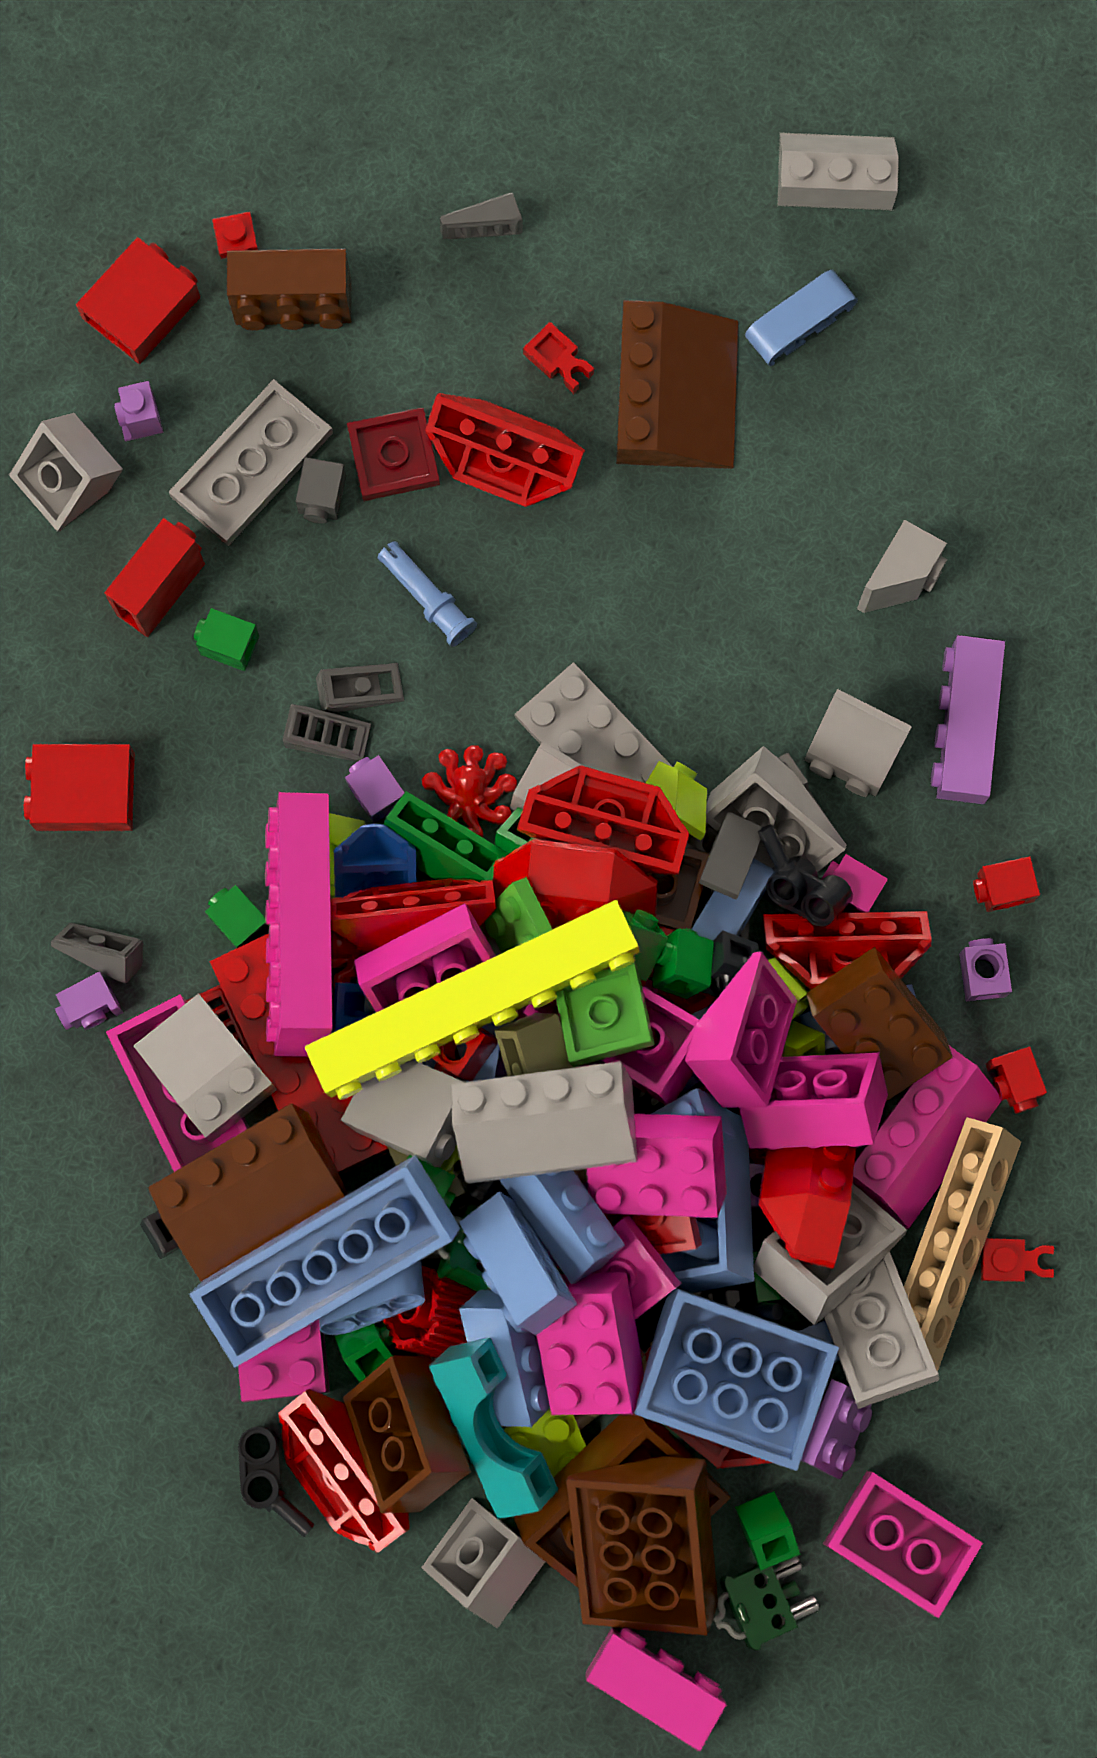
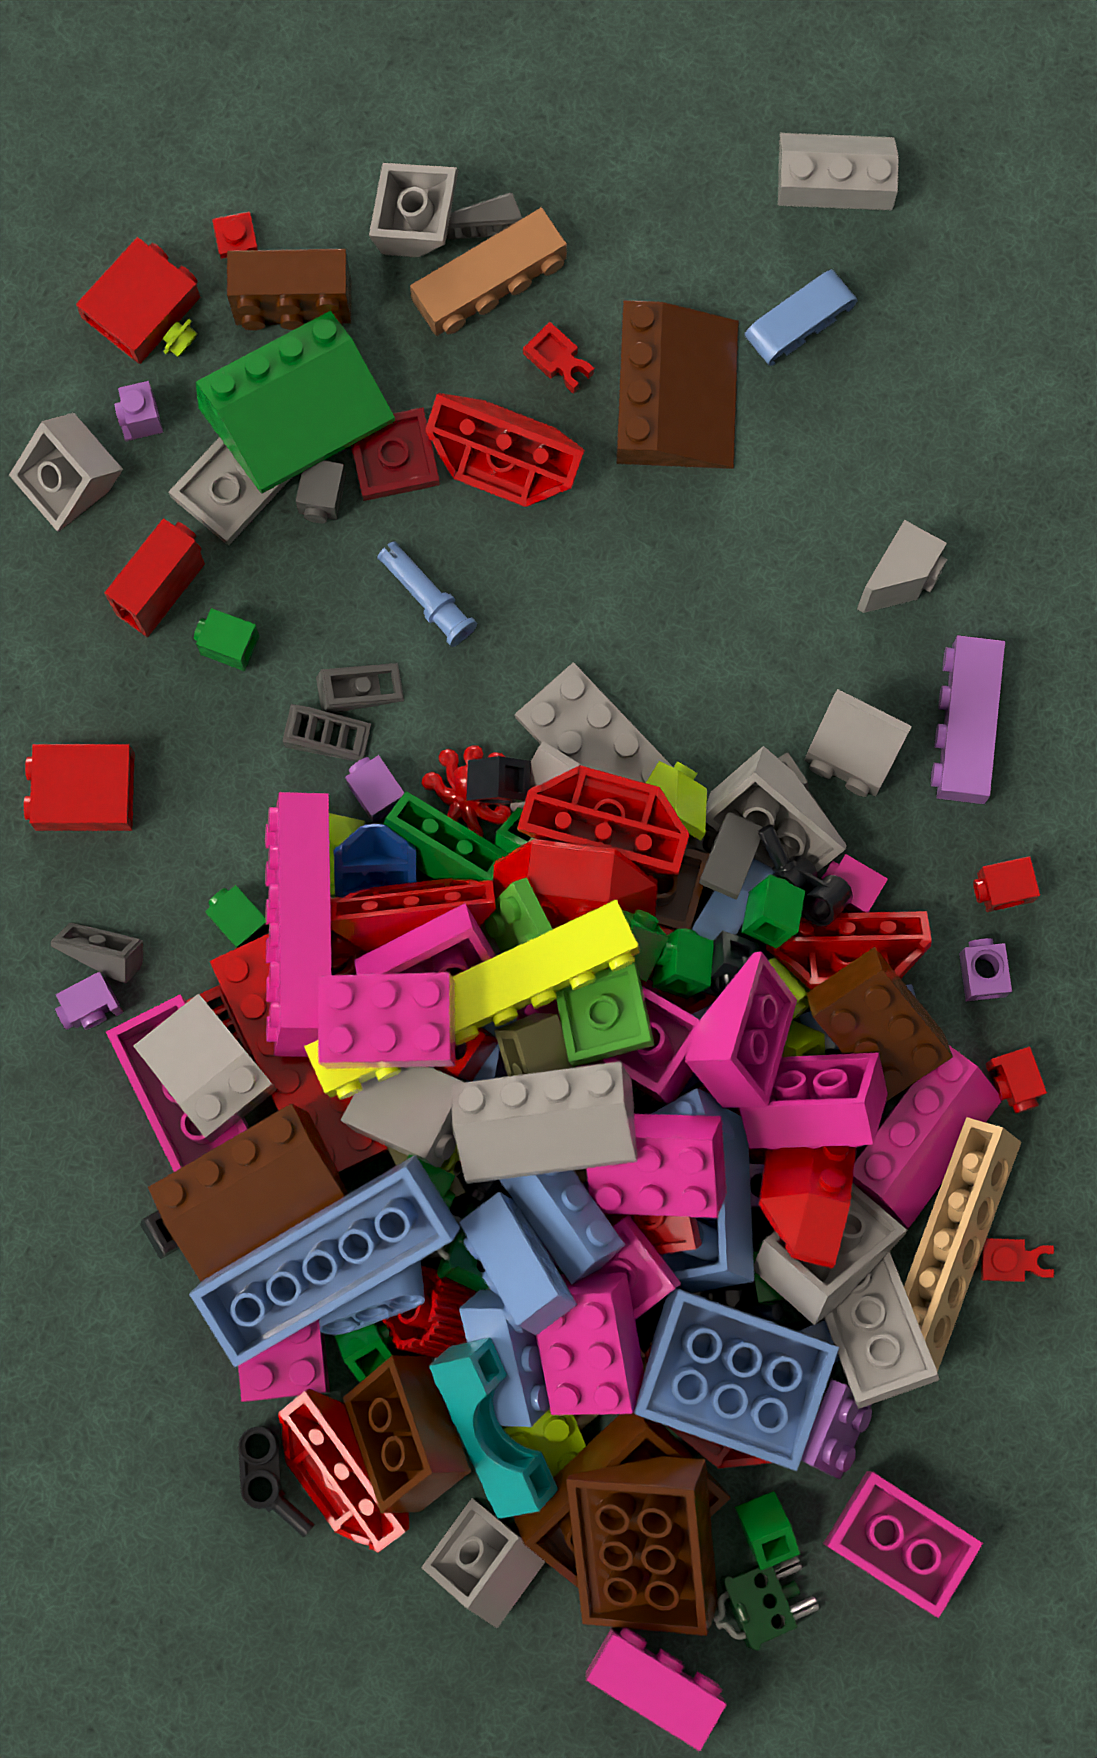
(179, 338): none -> lime plate
(294, 402): none -> green slope
(386, 1020): none -> dark pink brick
(412, 208): none -> light grey slope
(489, 272): none -> medium nougat brick
(498, 780): none -> black brick
(773, 911): none -> green brick

